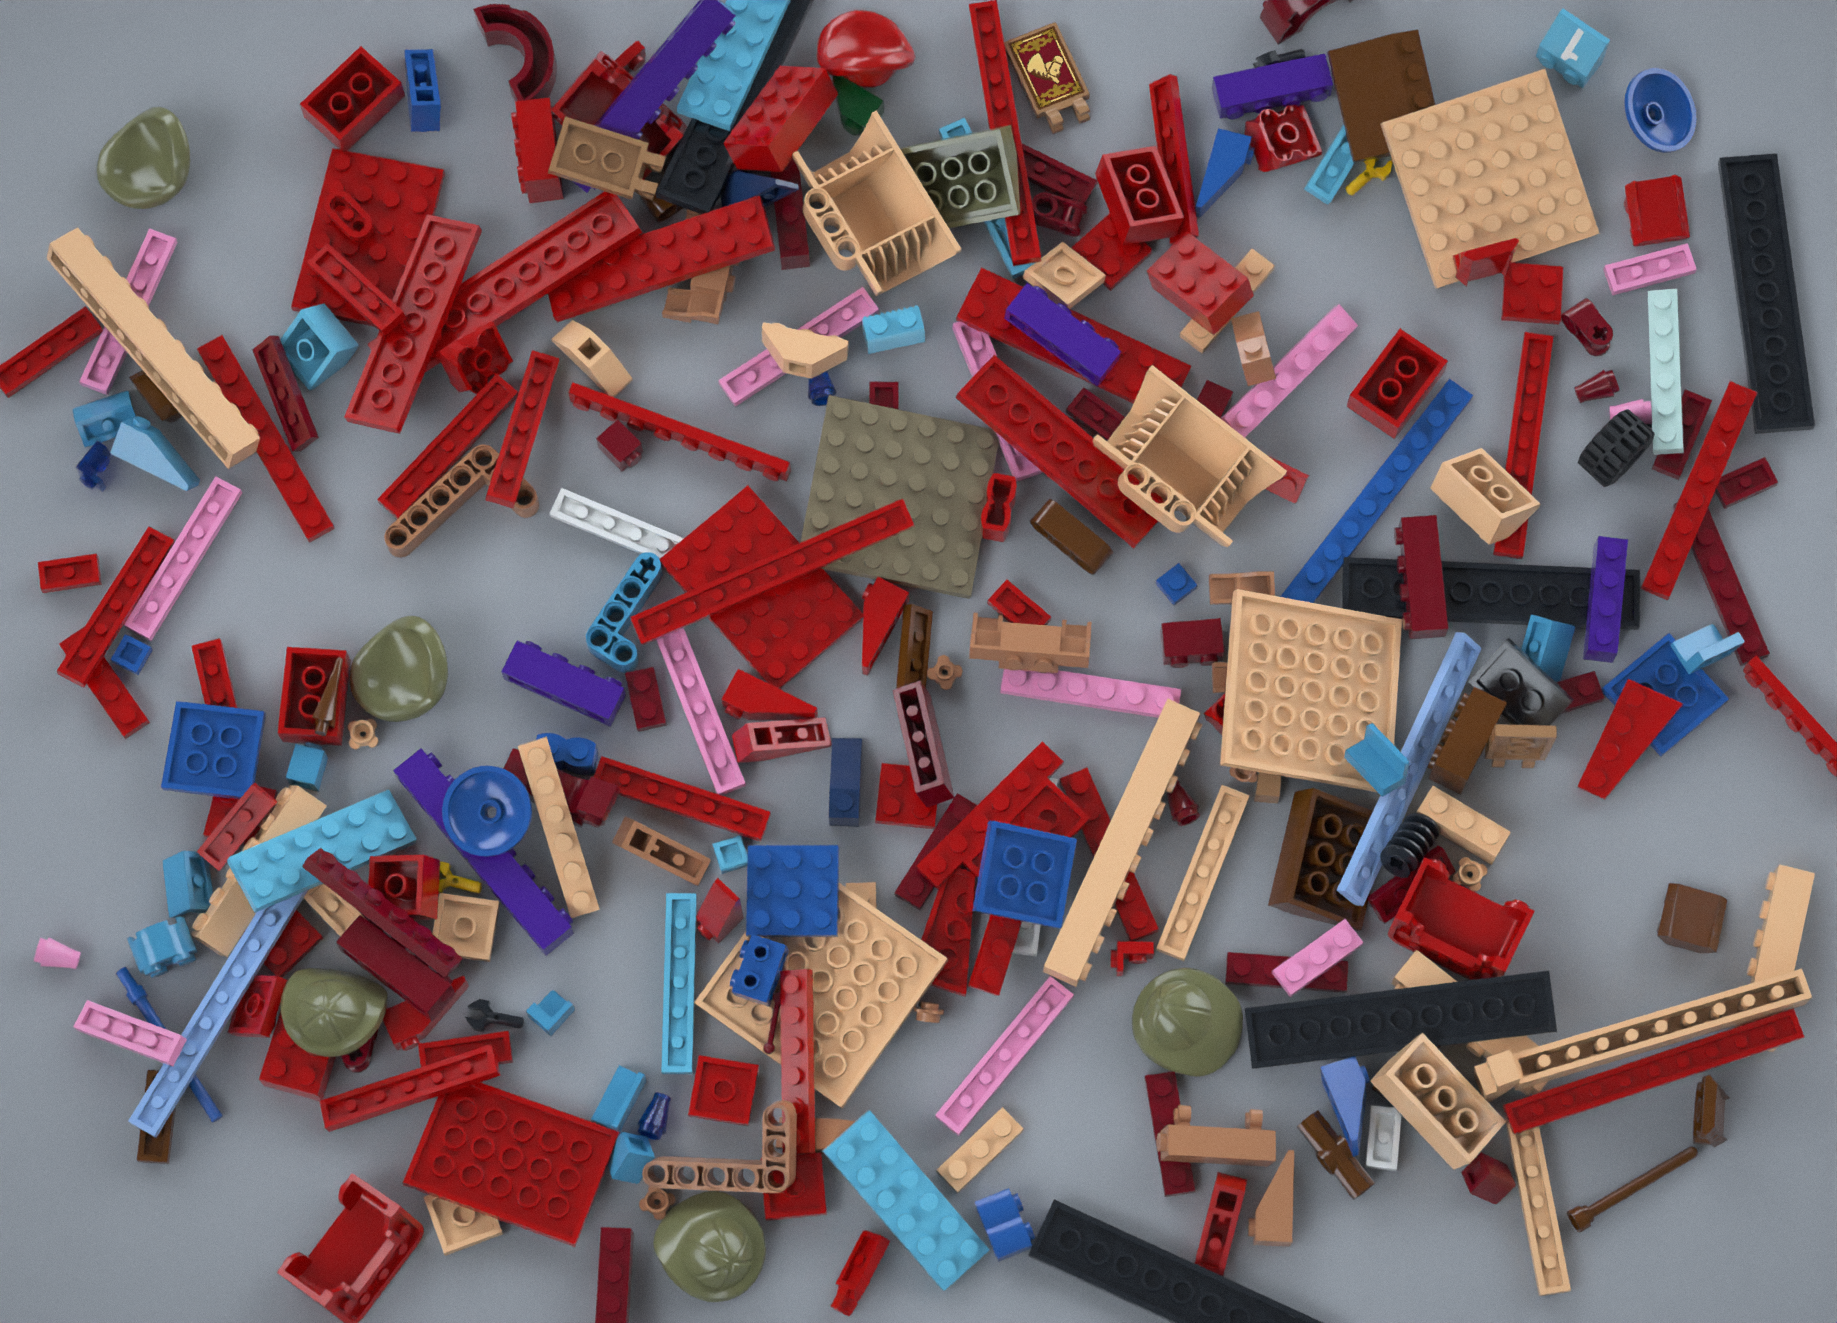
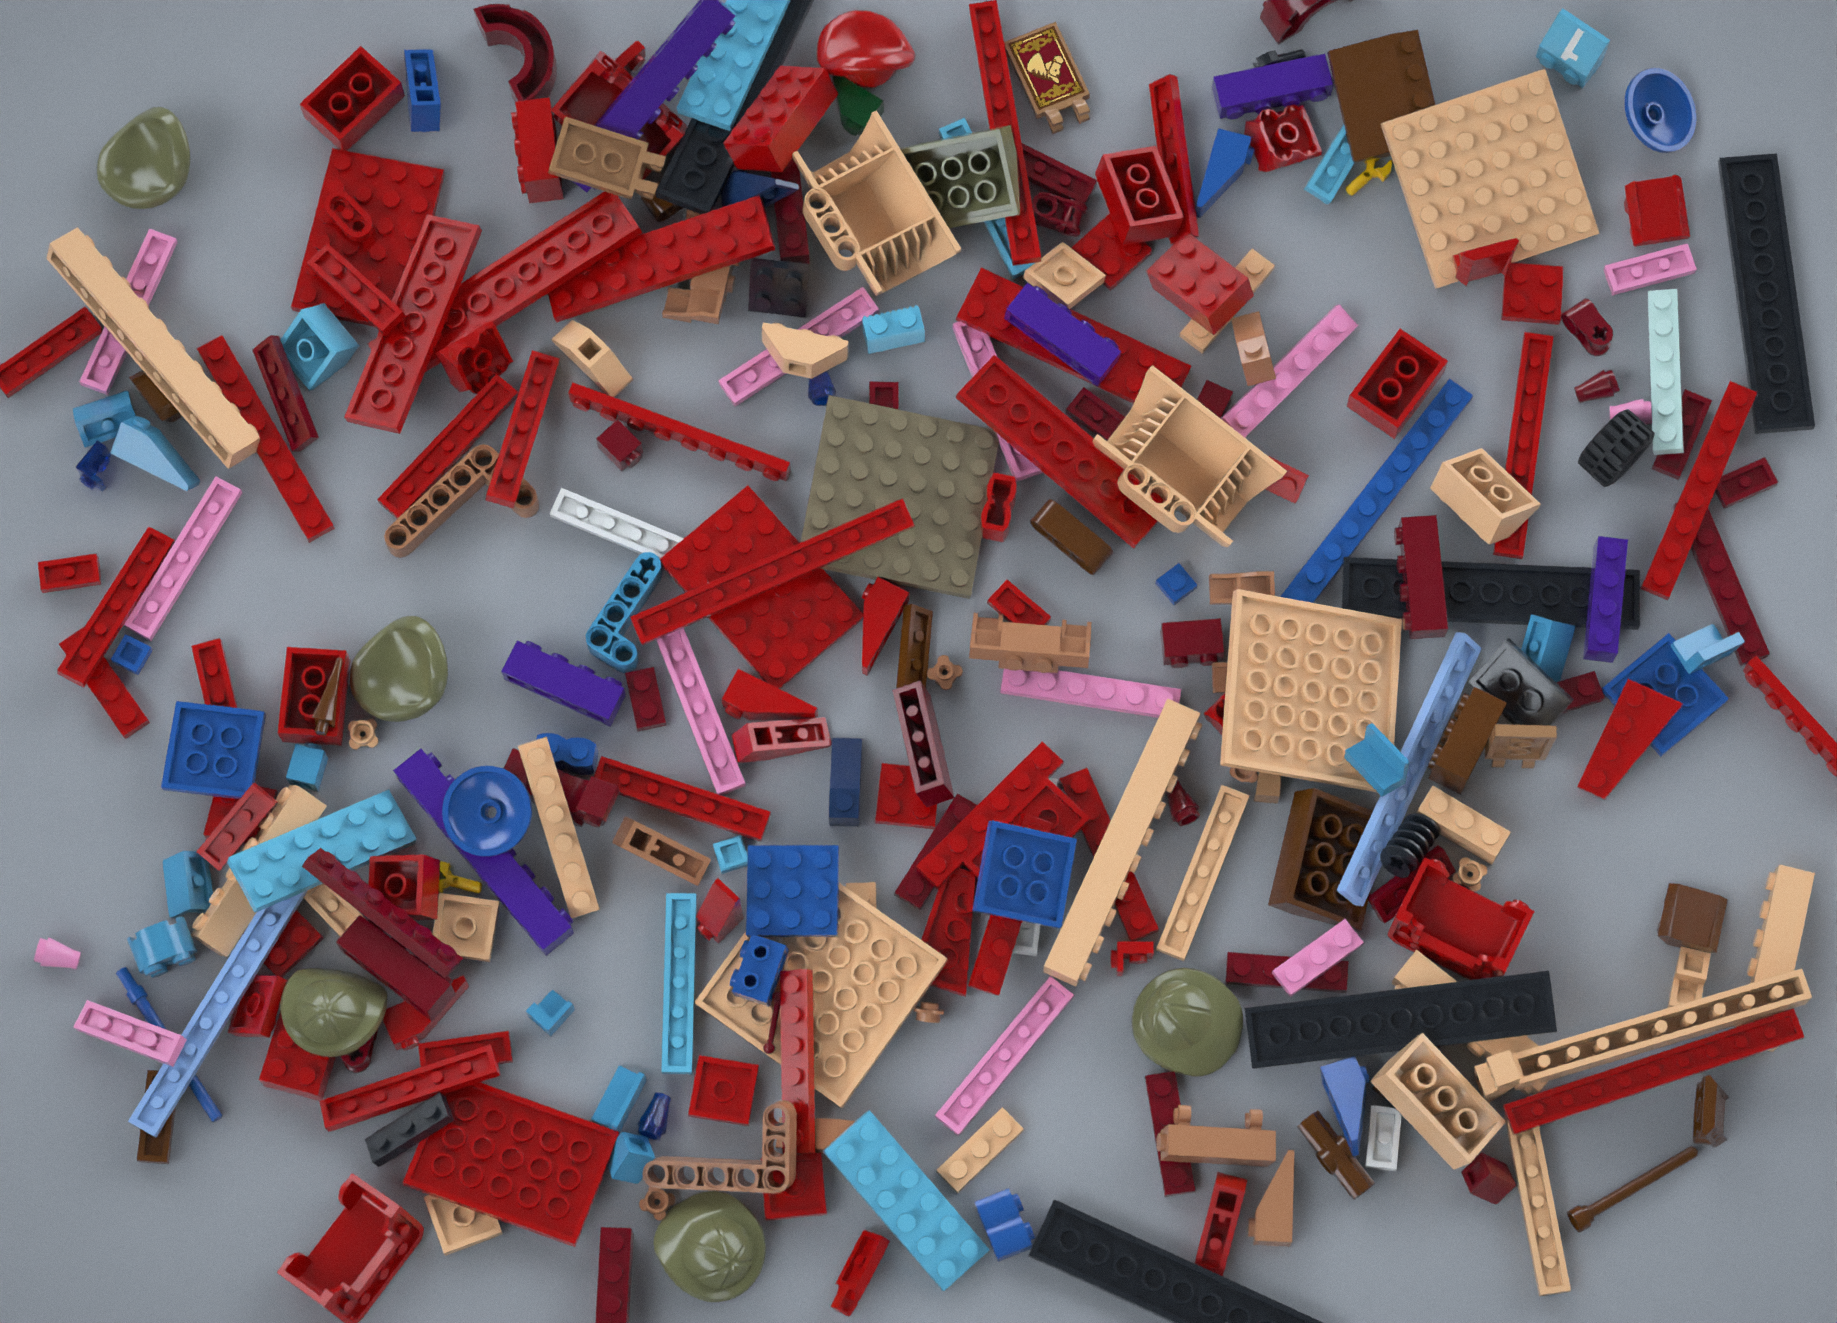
(409, 1129): none -> black plate
(491, 1017): black bar -> none
(778, 287): none -> black plate
(1689, 976): none -> light nougat slope

